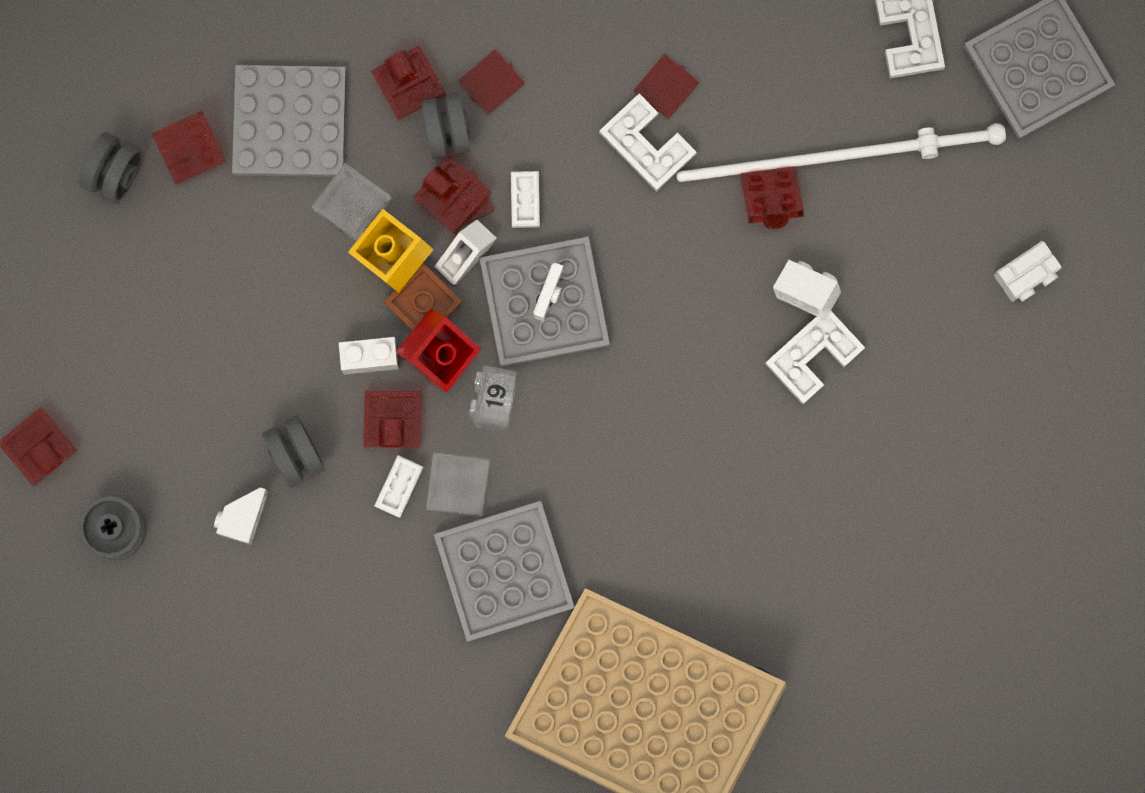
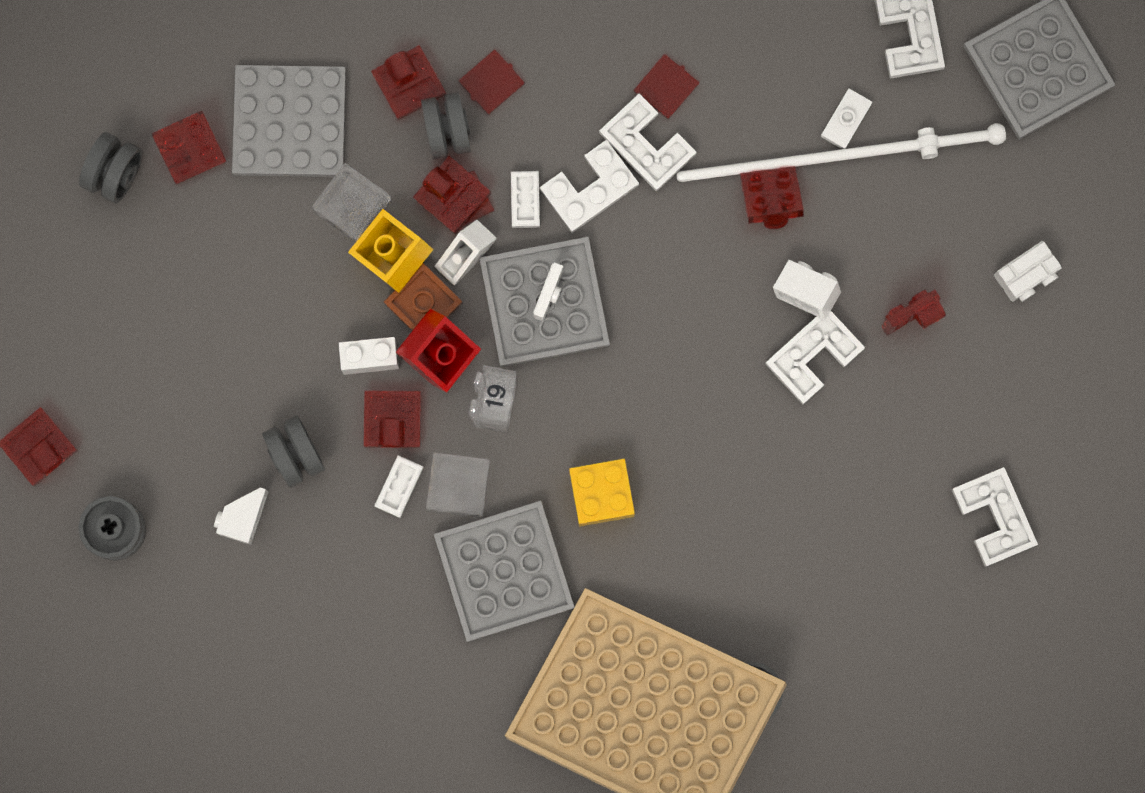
(579, 208): none -> white plate
(601, 492): none -> yellow brick
(846, 119): none -> white plate
(923, 307): none -> clear red plate
(1014, 530): none -> white plate

